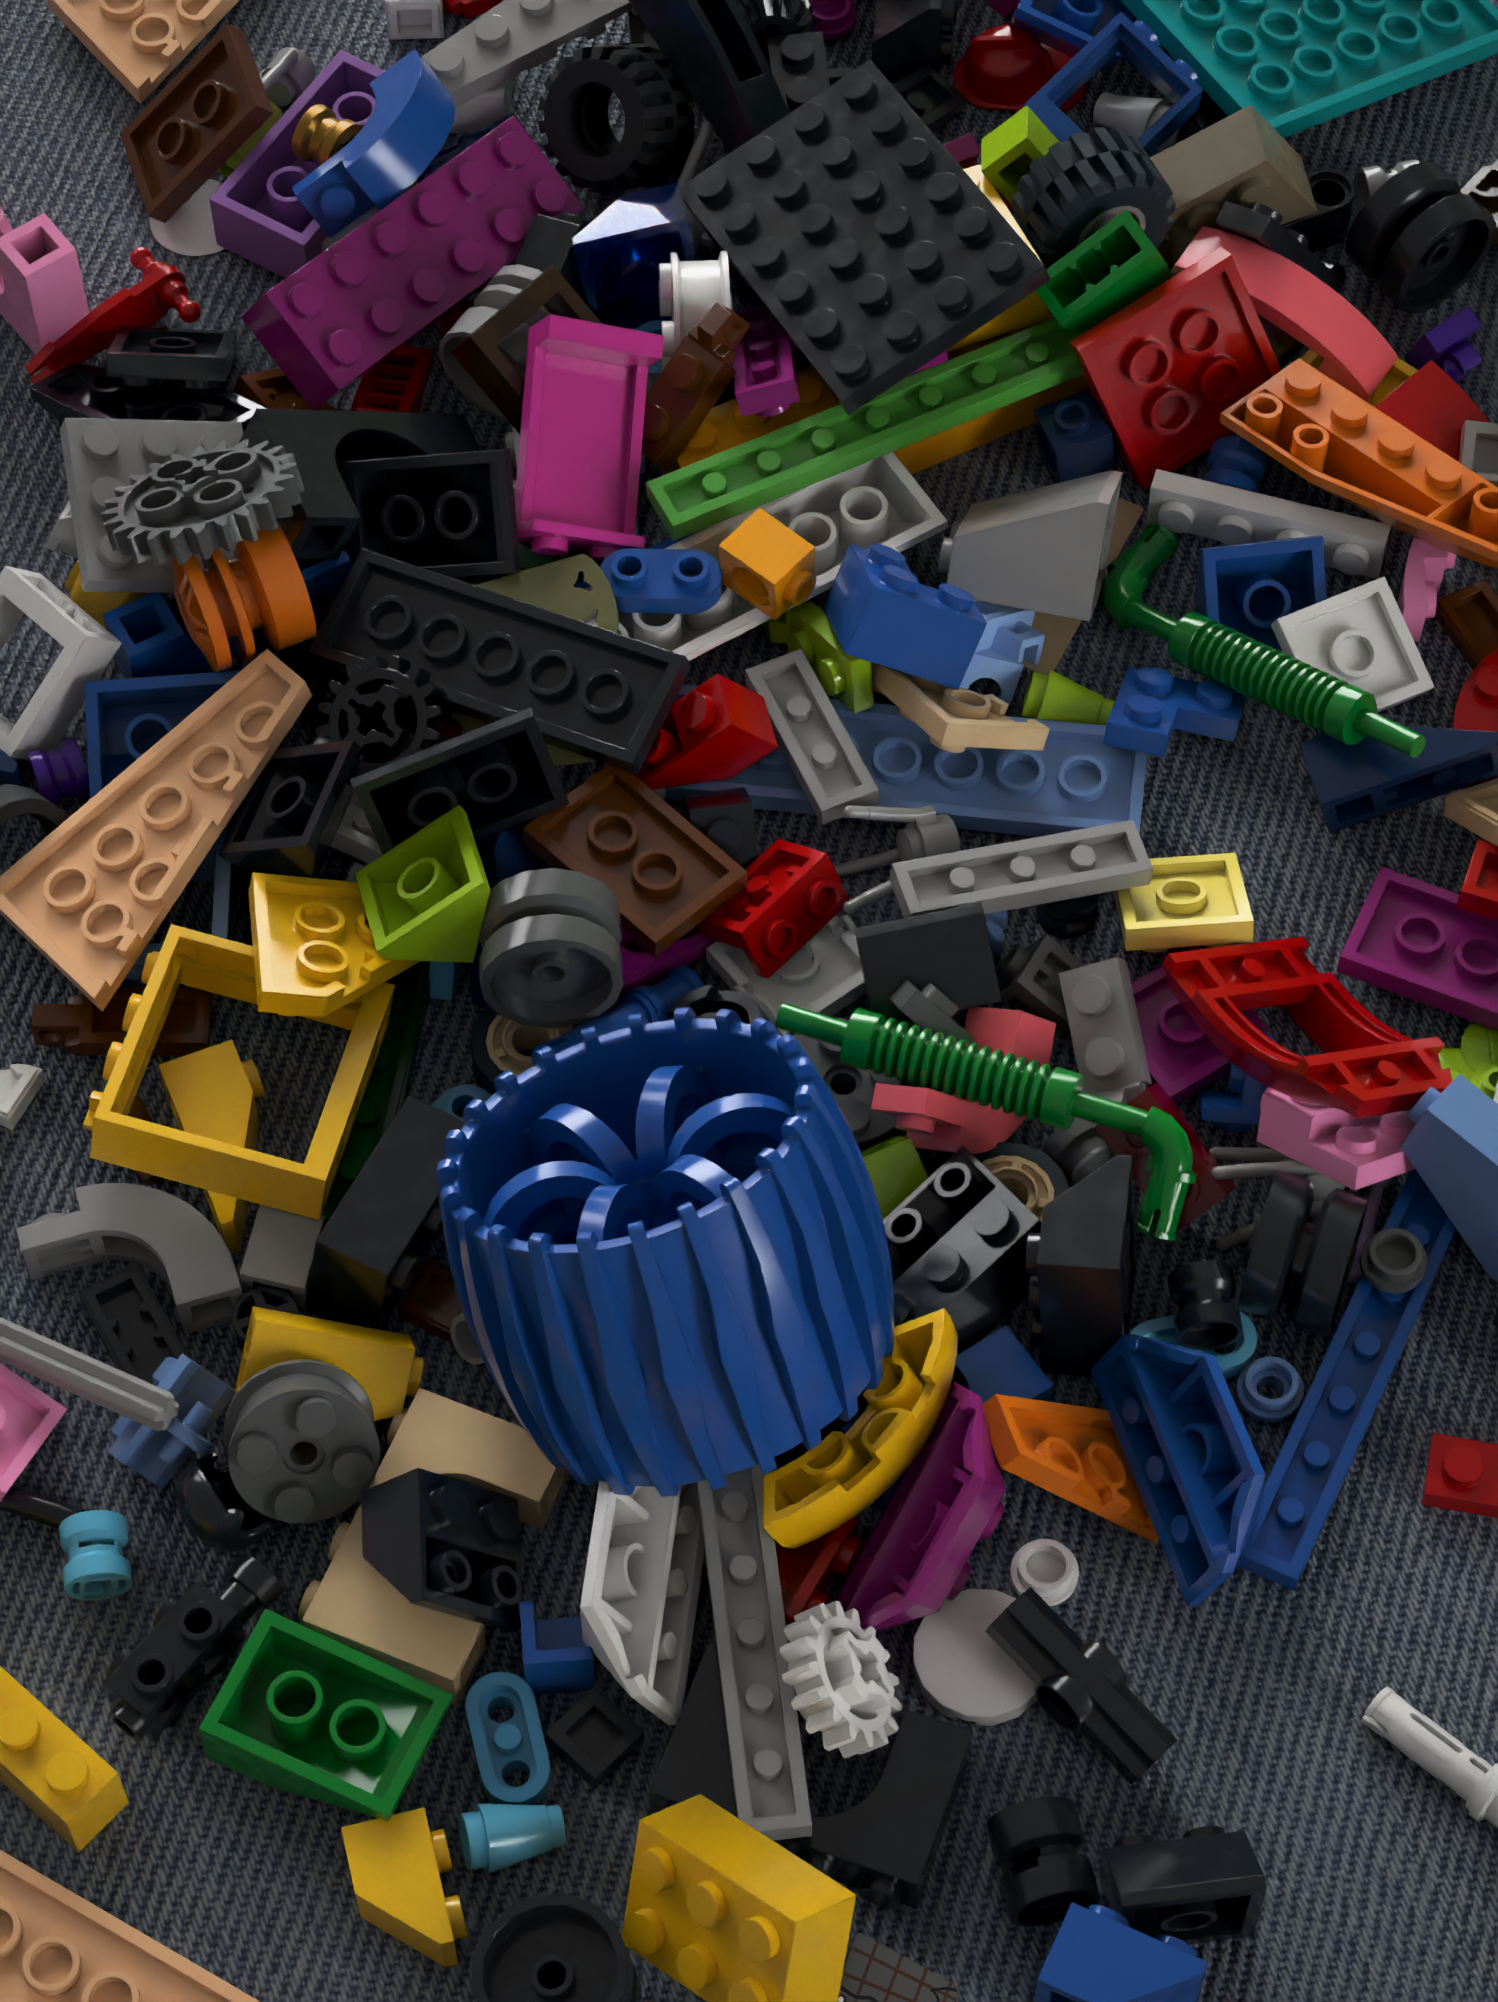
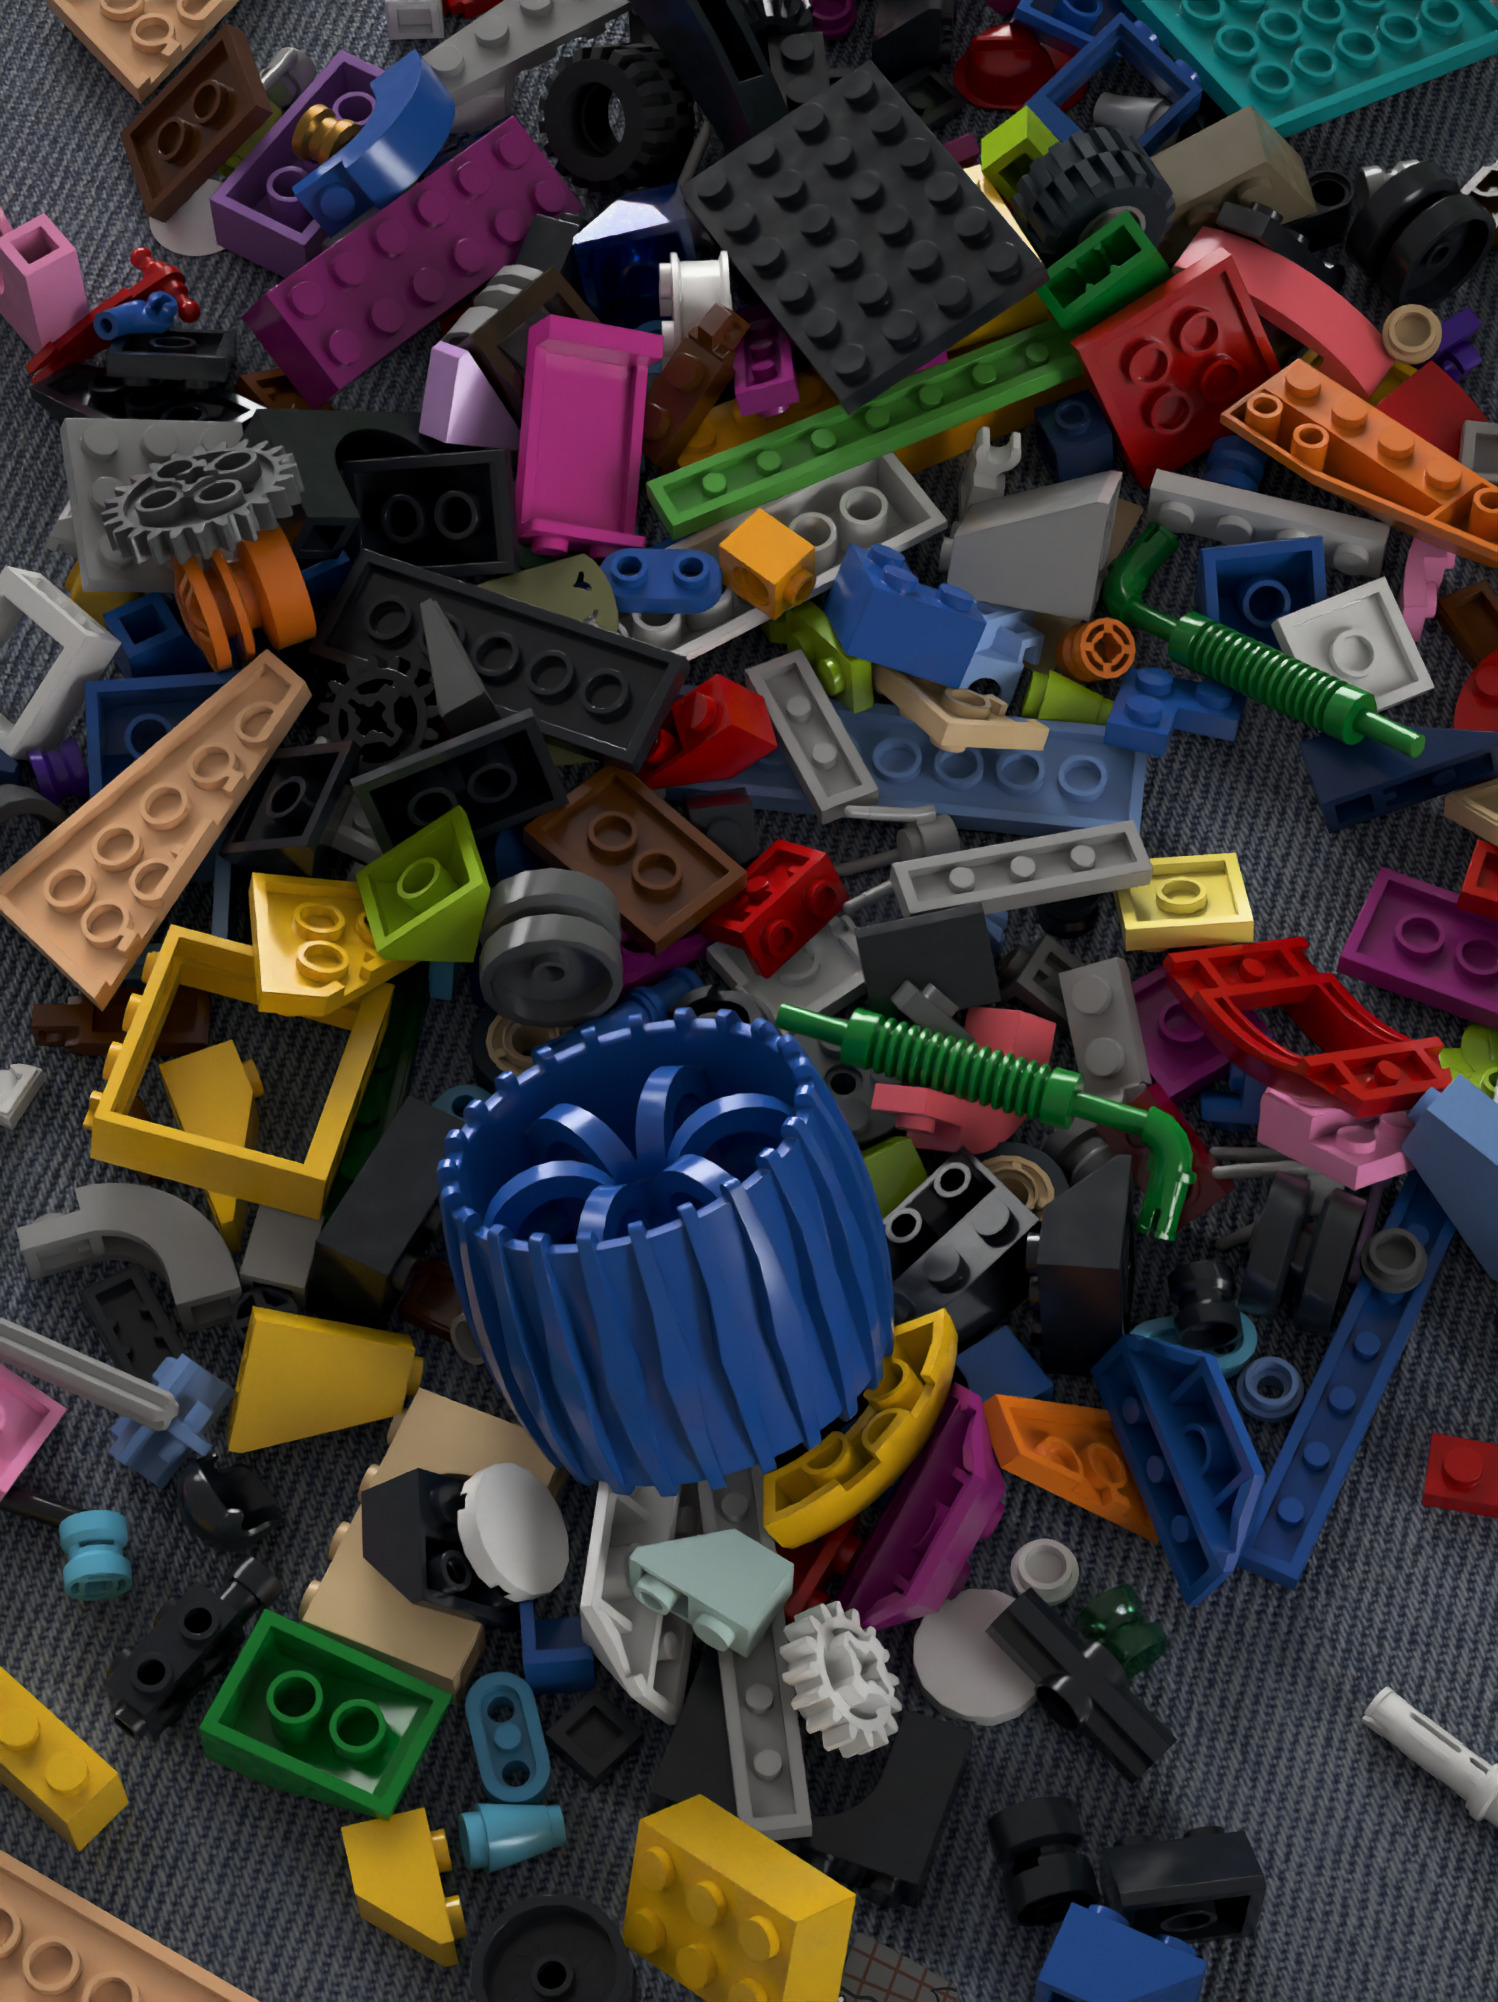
(137, 317): none -> blue arm
(301, 1441): dark grey wheel -> none
(413, 390): red slope -> none
(457, 686): none -> dark grey slope
(462, 404): none -> lavender slope
(513, 1532): none -> white tile
(716, 1583): none -> light aqua slope
(982, 475): none -> white plate
(1081, 654): none -> orange wheel
(1121, 1627): none -> clear green wheel
(1411, 334): none -> tan plate

